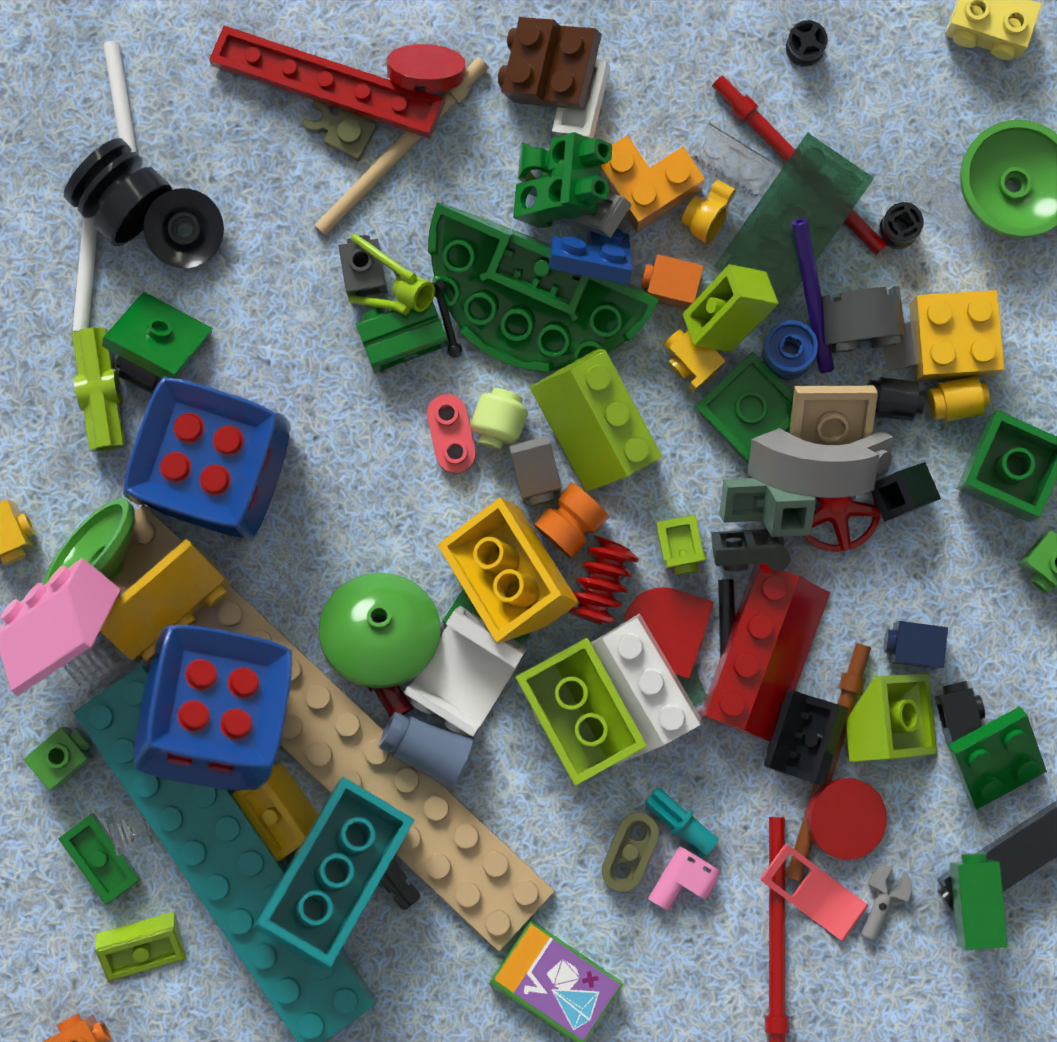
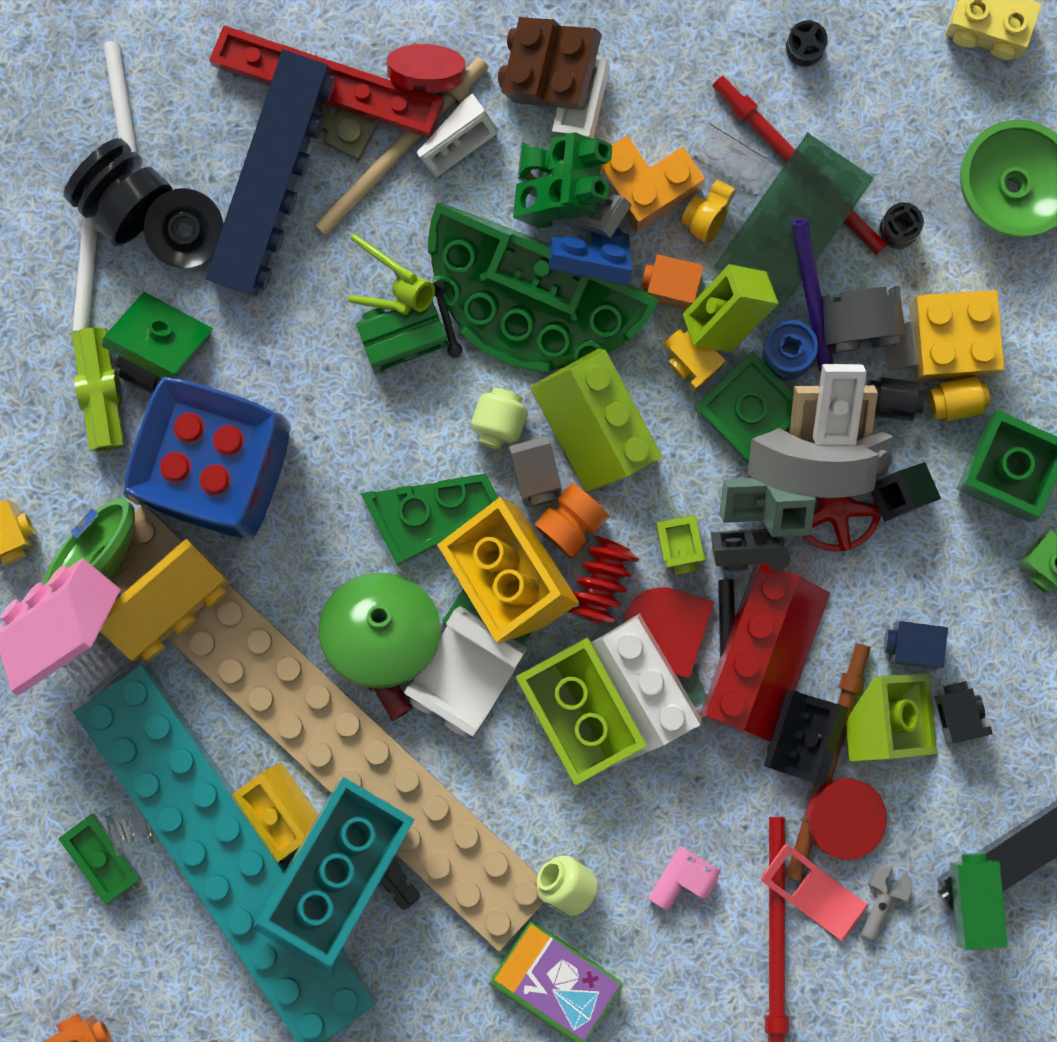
(60, 757): bright green brick -> none
(84, 523): none -> blue sticker
(140, 946): lime slope -> none
(213, 708): blue piece -> none
(270, 173): none -> dark blue brick
(362, 271): dark grey brick -> none
(424, 515): none -> green wing
(426, 748): sand blue plant -> none
(451, 433): coral plate -> none
(462, 133): none -> white slope
(566, 885): none -> yellowish green head
(633, 853): olive plate -> none
(681, 822): teal axle -> none
(839, 404): none -> white plate
(997, 758): green plate -> none

